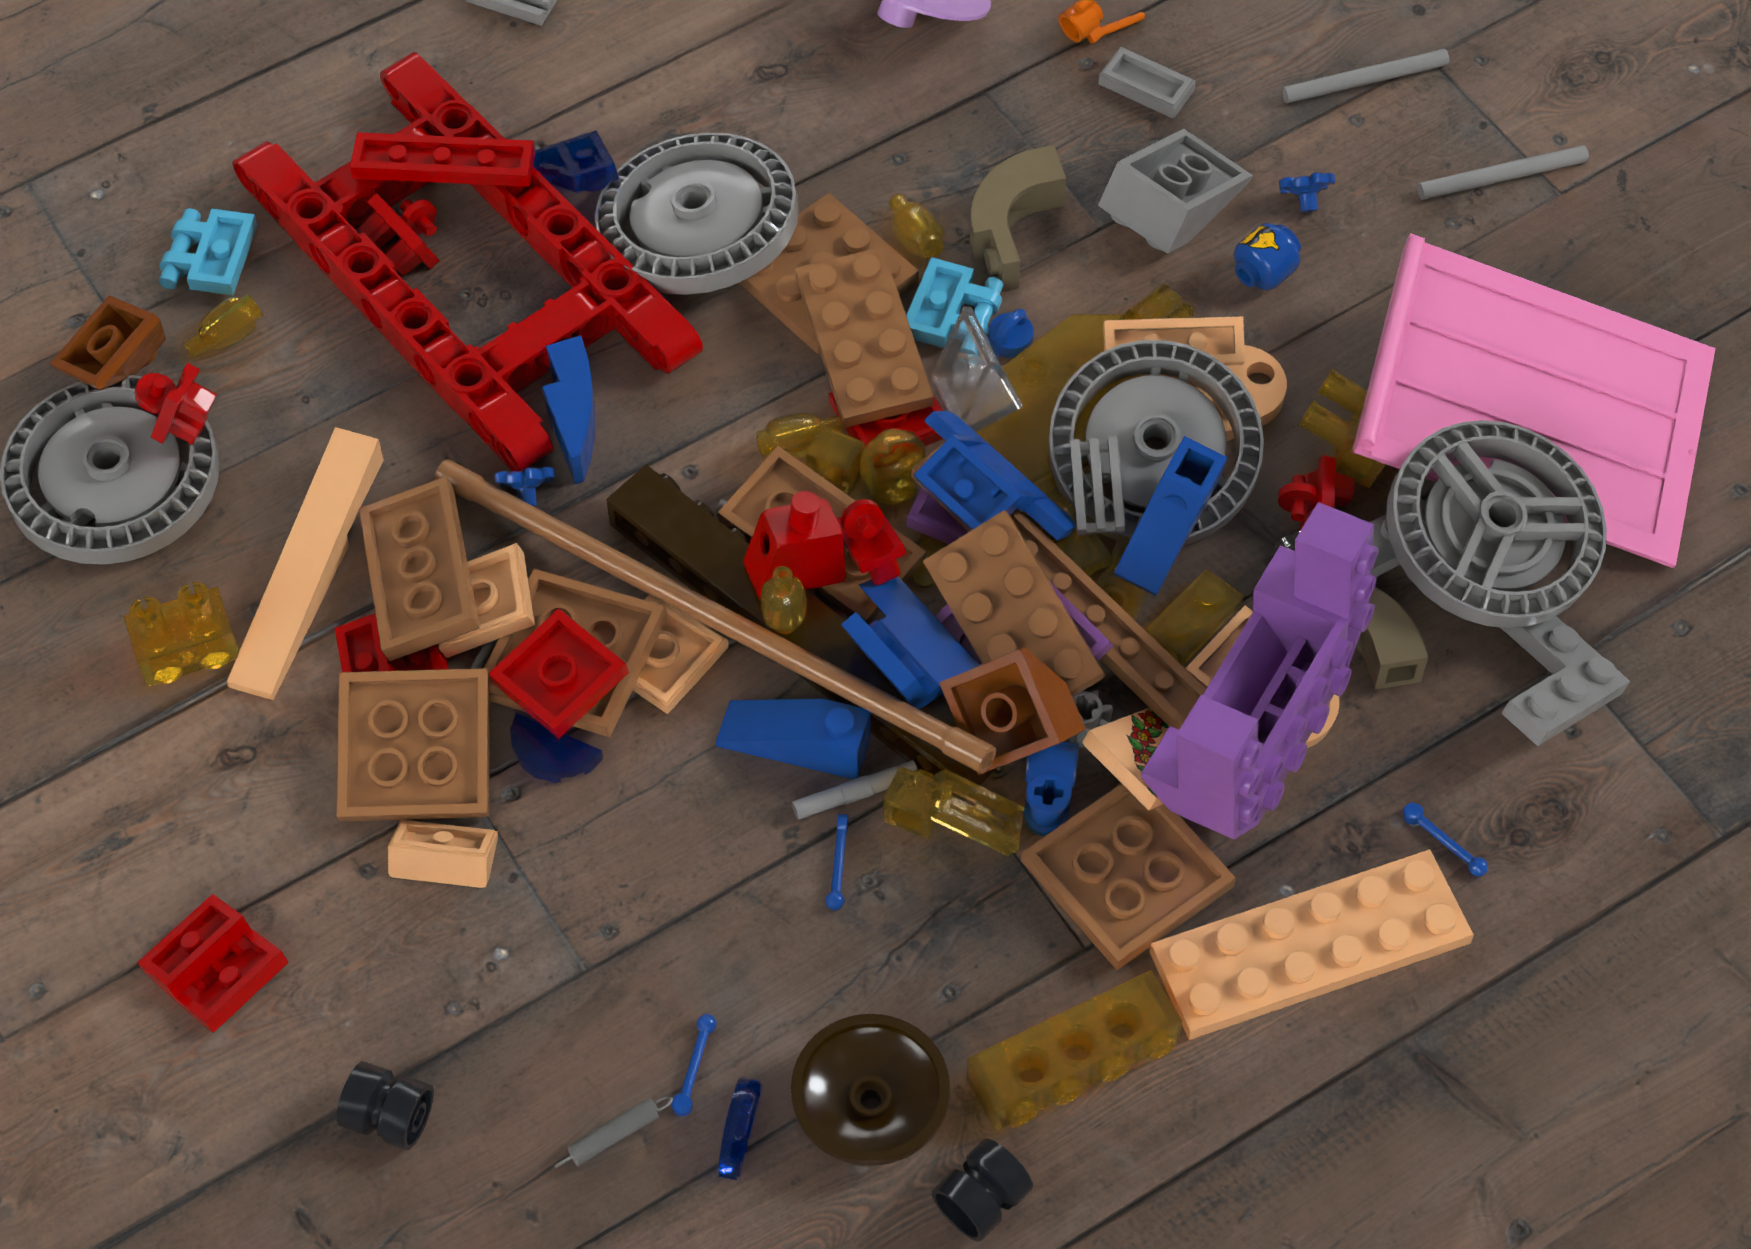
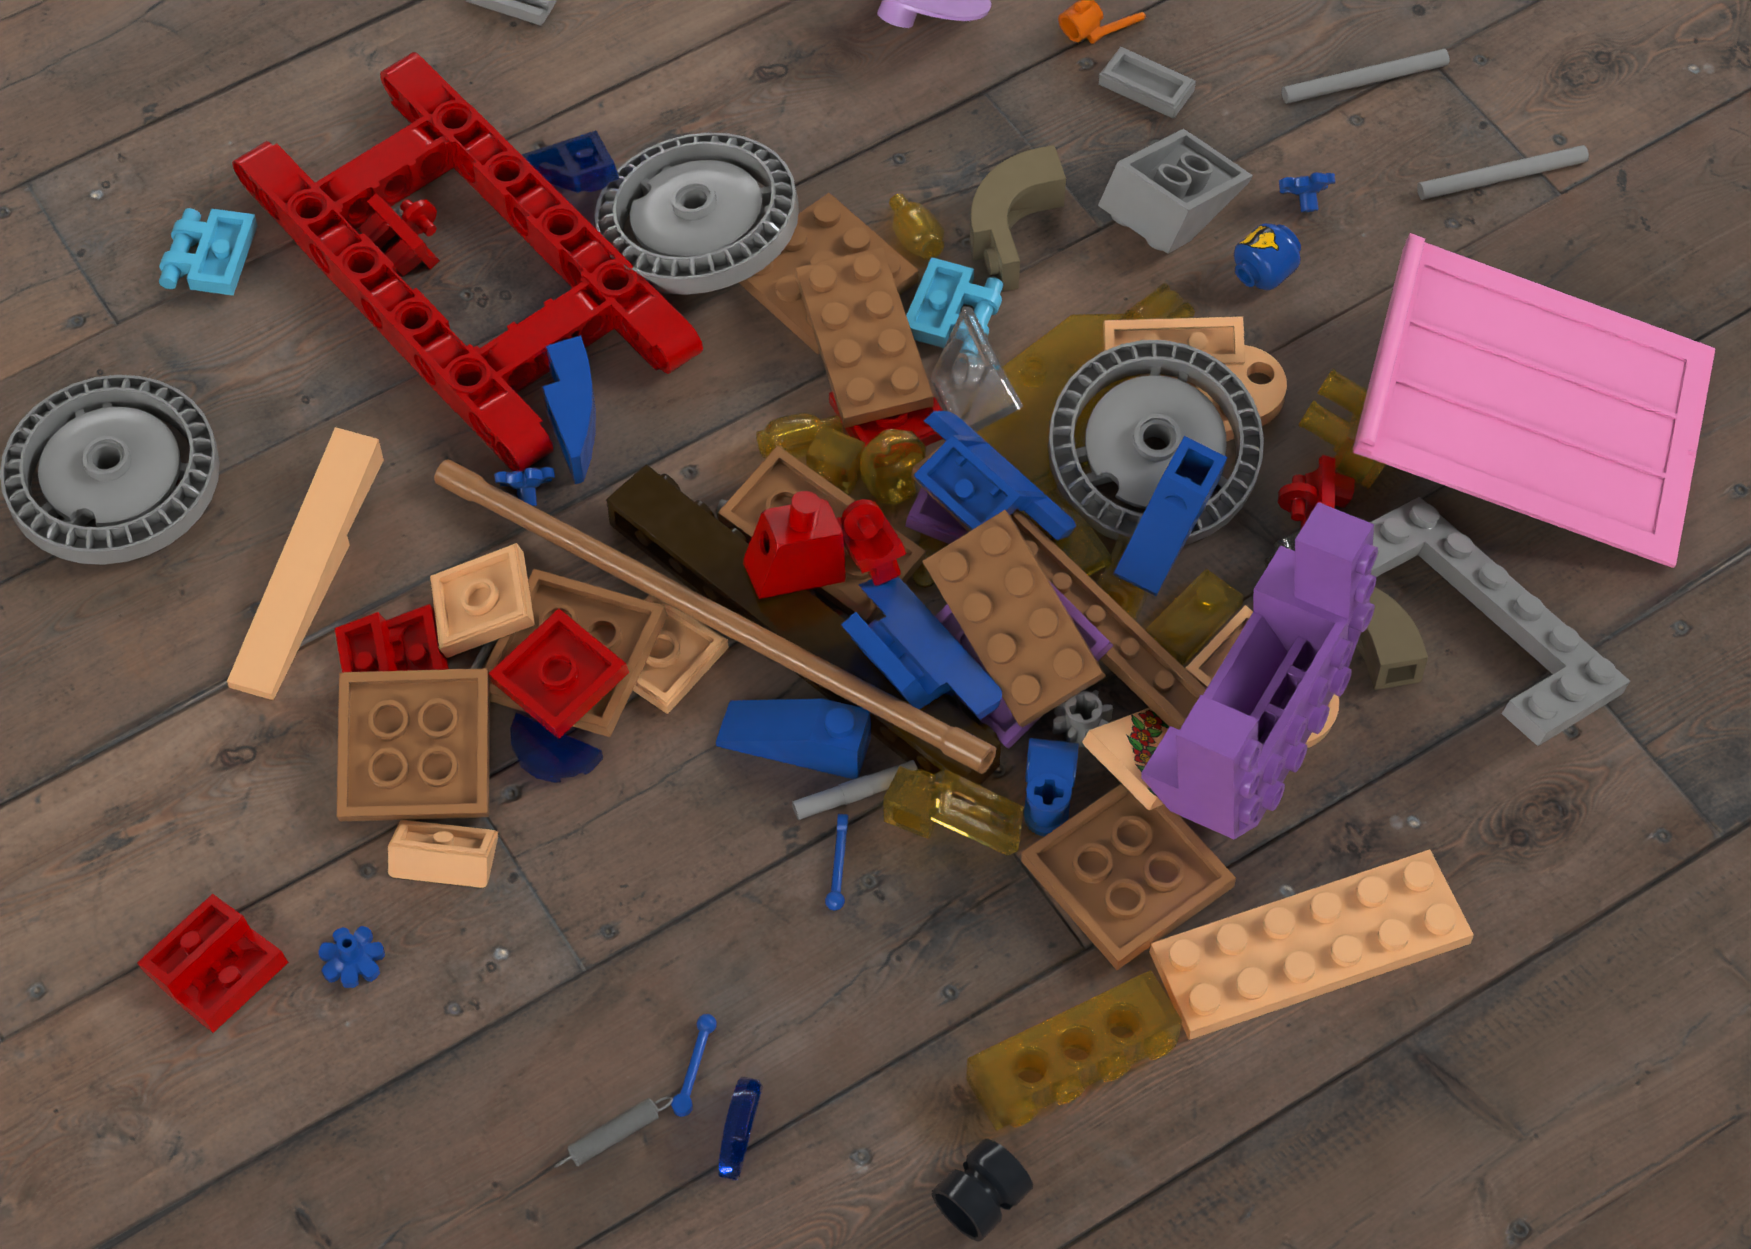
(111, 344): dark orange slope -> none
(180, 634): clear yellow brick -> none
(181, 408): red hips -> none
(225, 325): clear yellow plant -> none
(351, 957): none -> blue plant
(377, 1102): black wheel -> none
(418, 569): medium nougat plate -> none
(442, 159): red plate -> none
(783, 601): clear yellow plant -> none
(865, 1060): dark brown dish -> none
(1011, 333): blue tile -> none
(1013, 706): dark orange slope -> none
(1096, 447): light grey tile -> none
(1414, 815): blue hinge -> none
(1469, 560): light grey piece -> none

